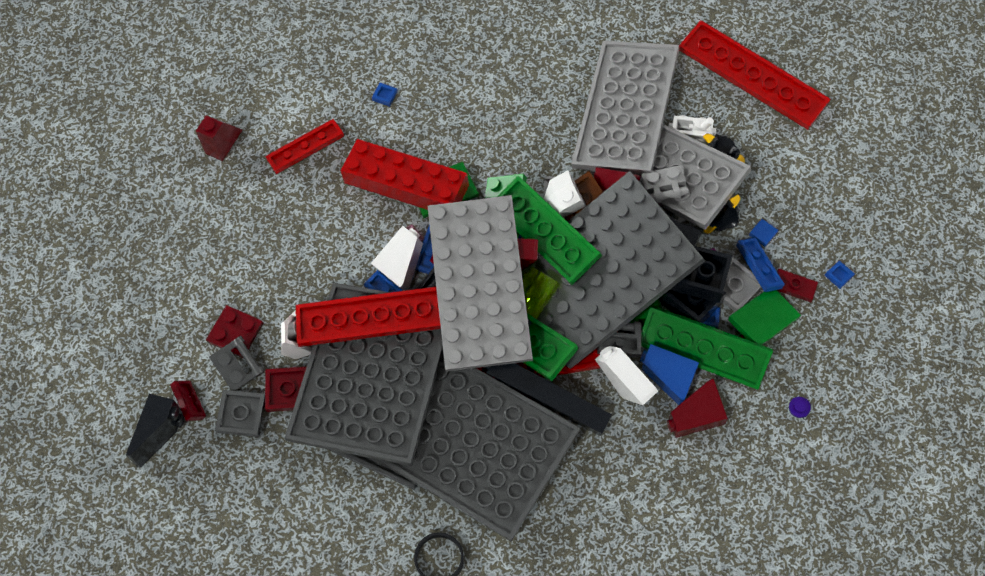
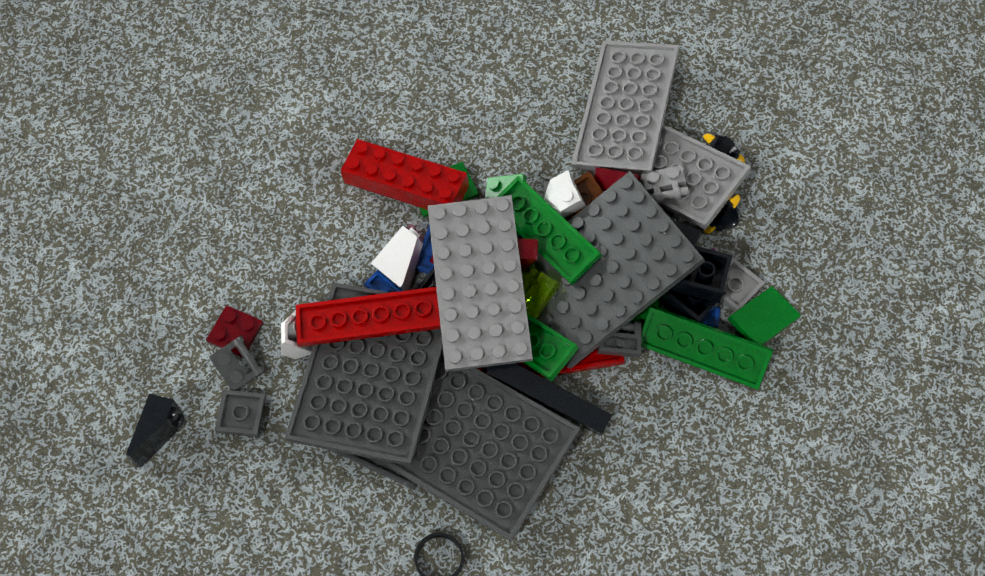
(188, 400): dark red plate -> none
(217, 137): dark red slope -> none
(282, 388): dark red plate -> none
(304, 146): red plate -> none
(384, 94): blue tile -> none
(625, 376): white slope -> none
(669, 371): blue slope -> none
(693, 127): white brick -> none
(698, 412): dark red slope -> none
(754, 74): red plate -> none
(760, 264): blue tile -> none
(763, 232): blue tile -> none
(797, 285): dark red plate -> none
(799, 407): dark purple plate -> none
(839, 274): blue tile -> none

